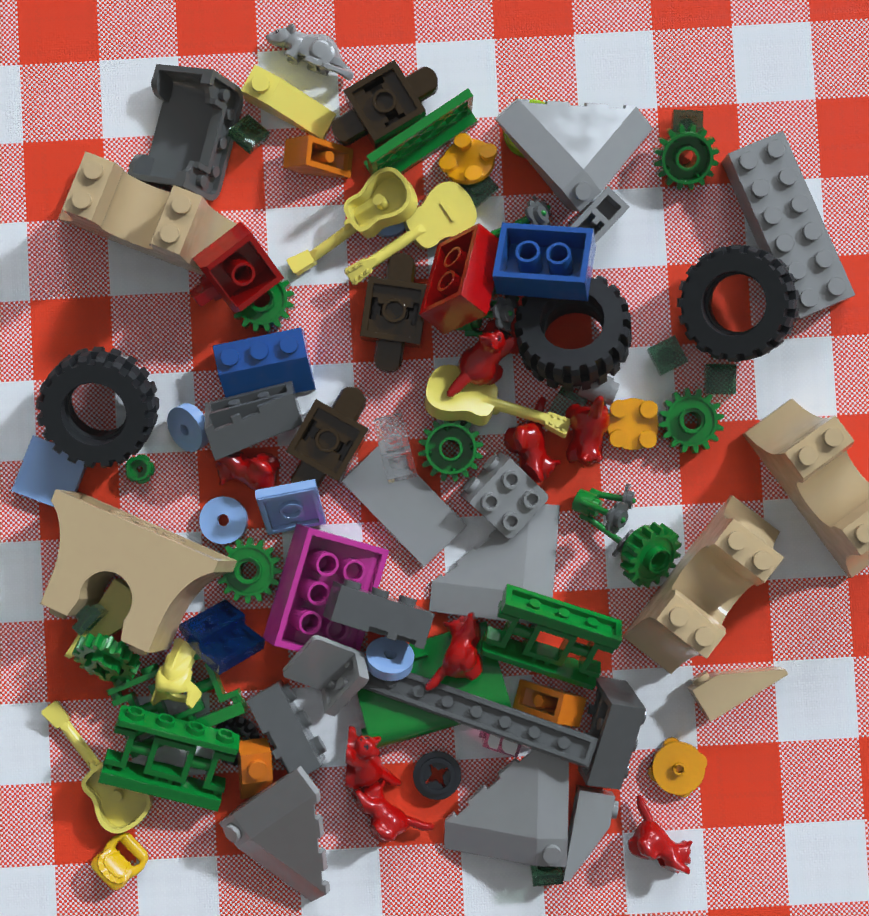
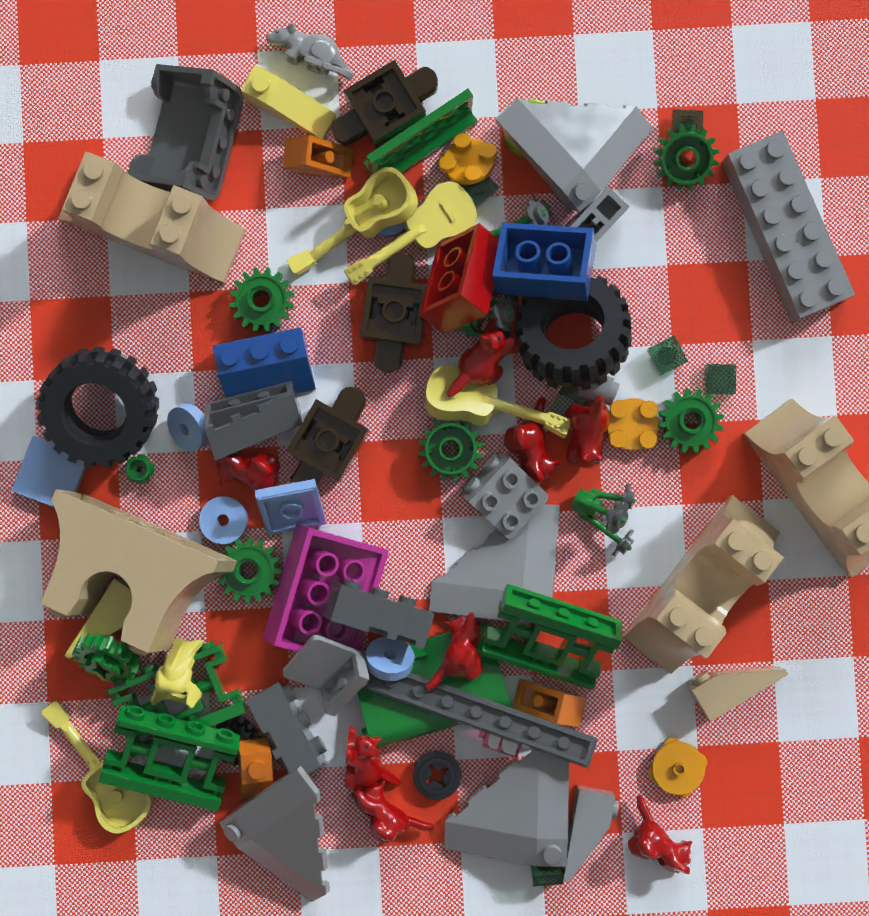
(88, 618): clear green plate -> none
(112, 865): yellow piece -> none
(221, 636): clear blue slope -> none
(234, 270): red hinge -> none
(248, 133): clear green tile -> none
(394, 448): clear bracket -> none
(405, 508): light grey tile -> none
(616, 725): dark grey wedge -> none
(649, 554): green gear -> none
(697, 298): black tyre -> none

